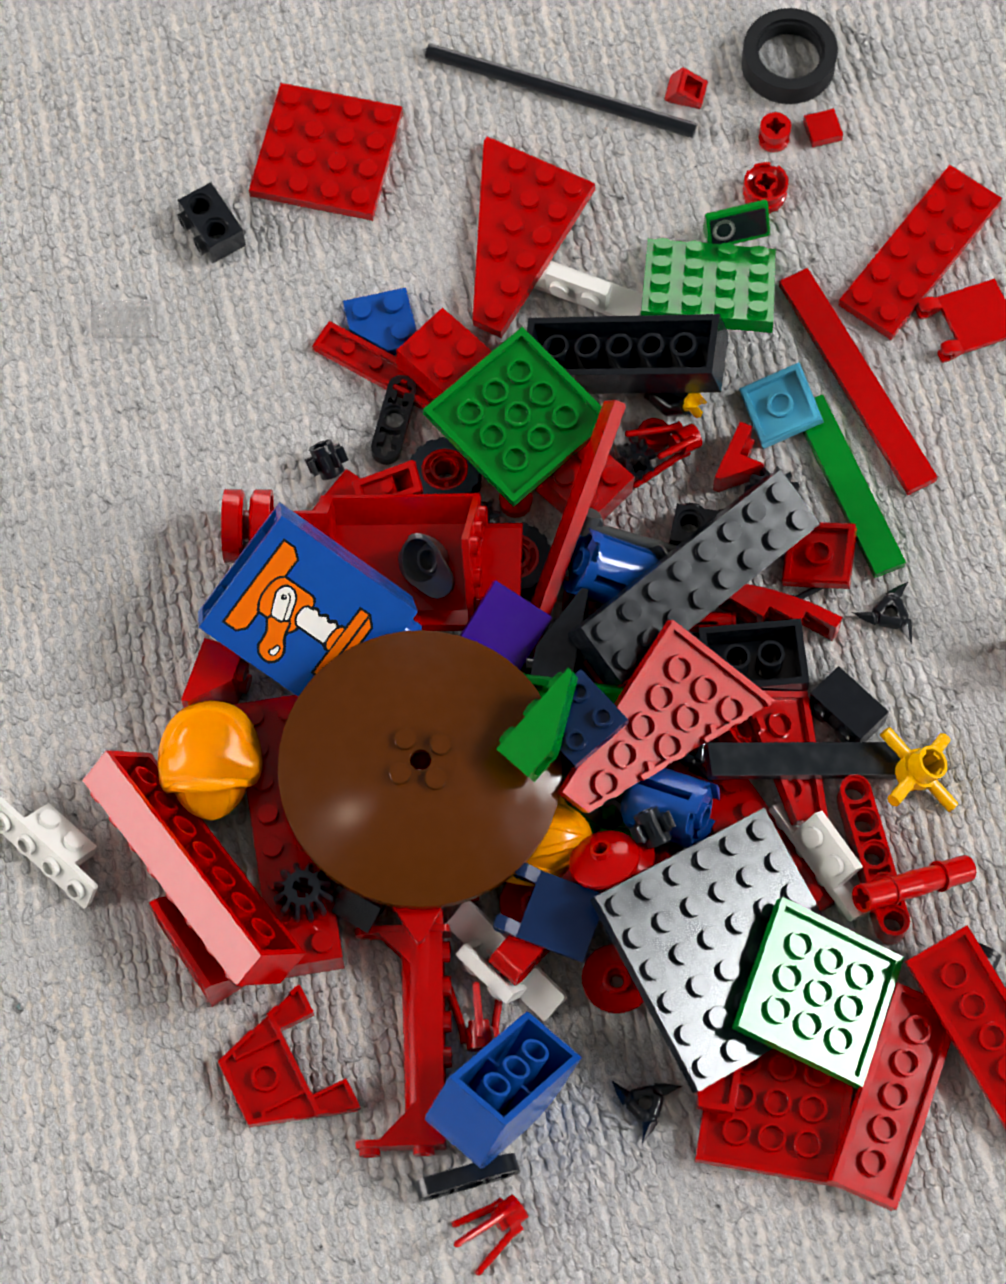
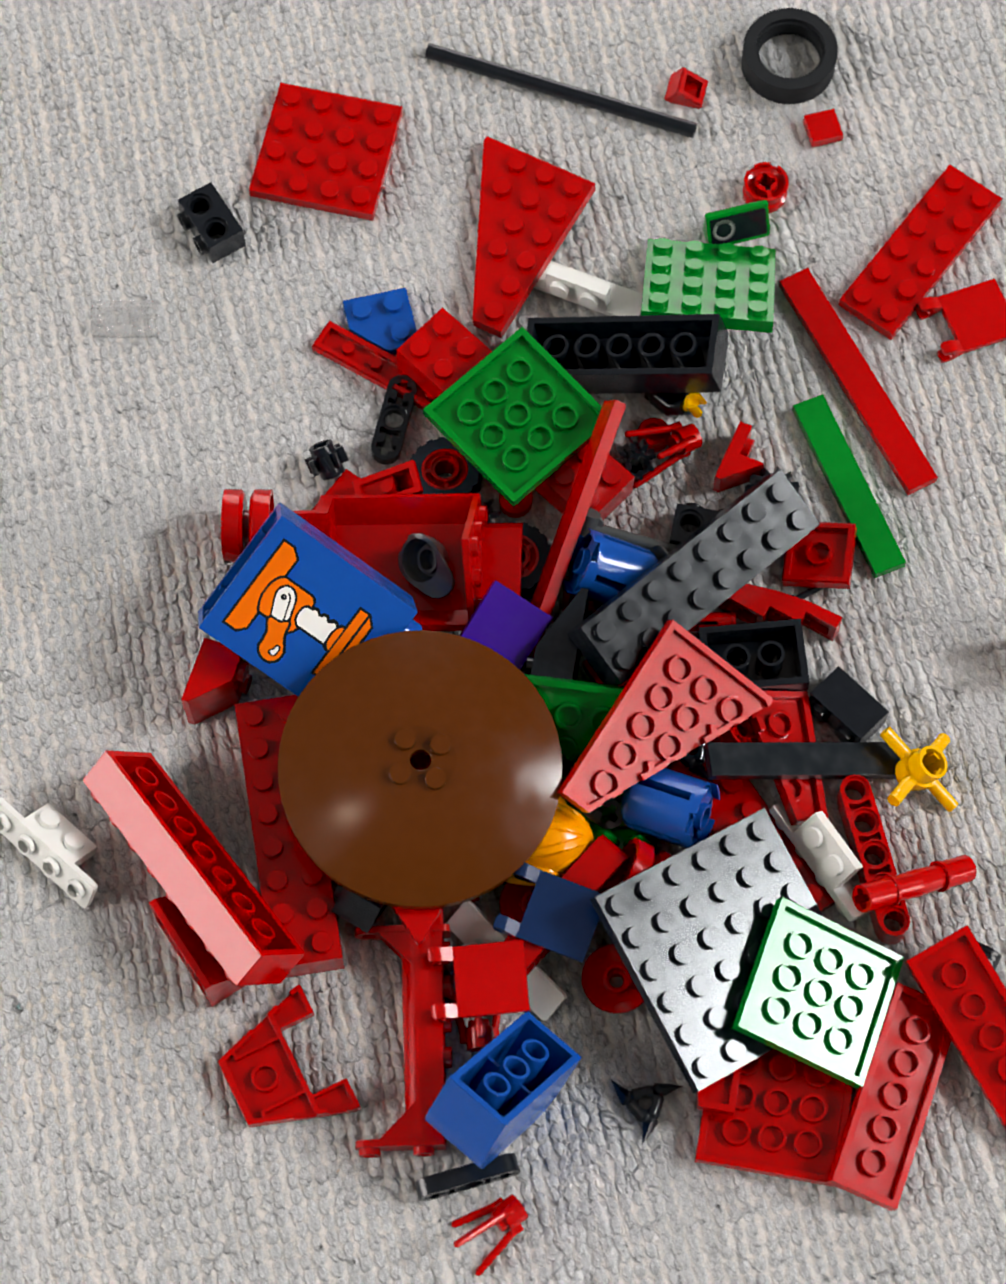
(209, 758): light orange piece -> none
(288, 895): black gear -> none
(487, 980): none -> red flag
(540, 733): green slope -> none
(590, 722): dark blue plate -> none
(604, 860): red dish -> none
(652, 827): black gear -> none
(769, 138): red wheel -> none
(781, 405): medium azure tile -> none
(892, 601): black piece -> none

